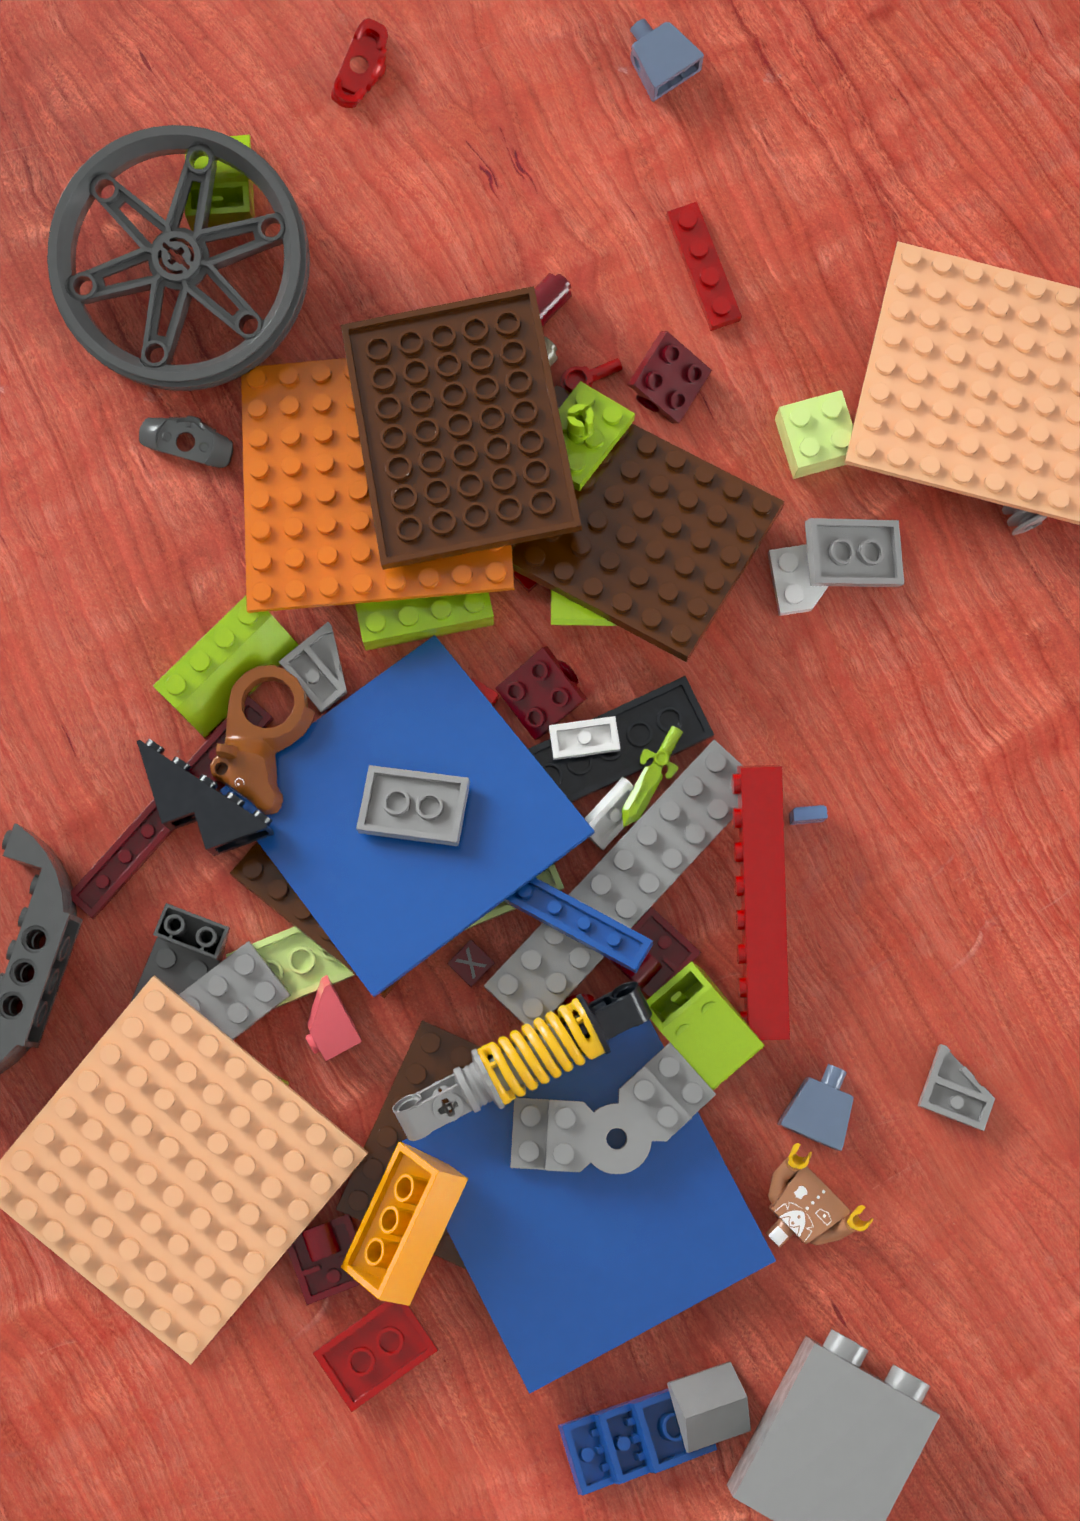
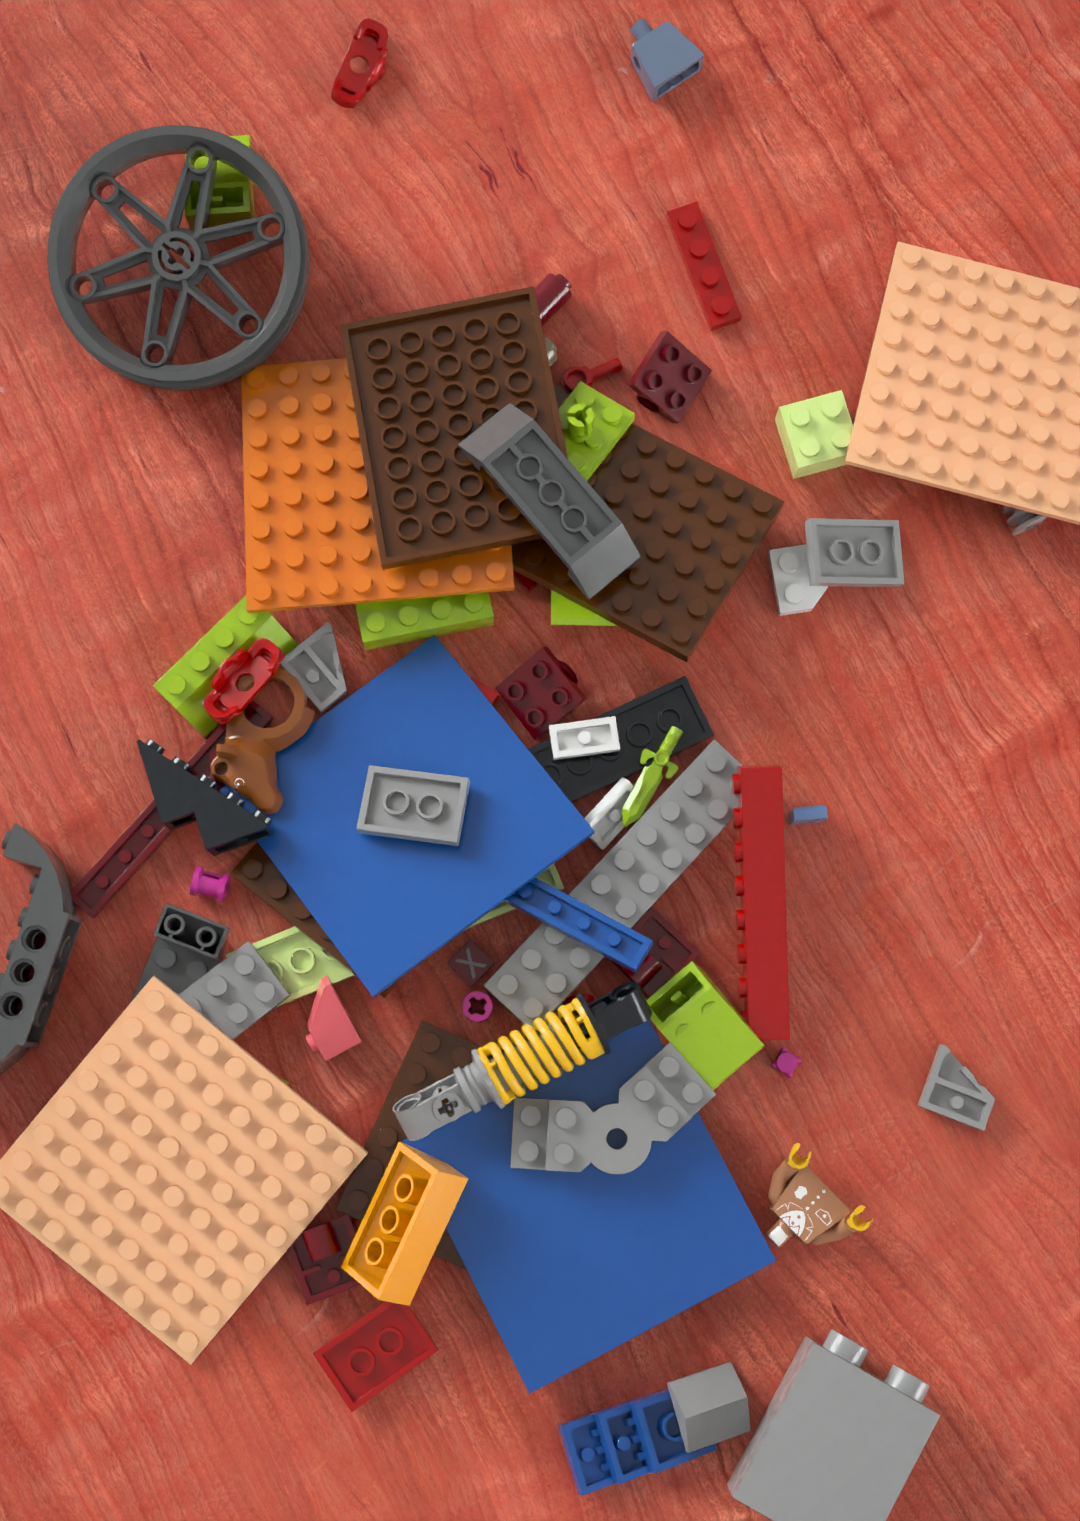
(209, 446): dark grey piece -> none
(210, 884): none -> dark pink bush
(259, 661): none -> red piece
(479, 996): none -> dark pink bush
(552, 498): none -> dark grey slope
(786, 1062): none -> dark pink piece
(820, 1109): sand blue torso -> none

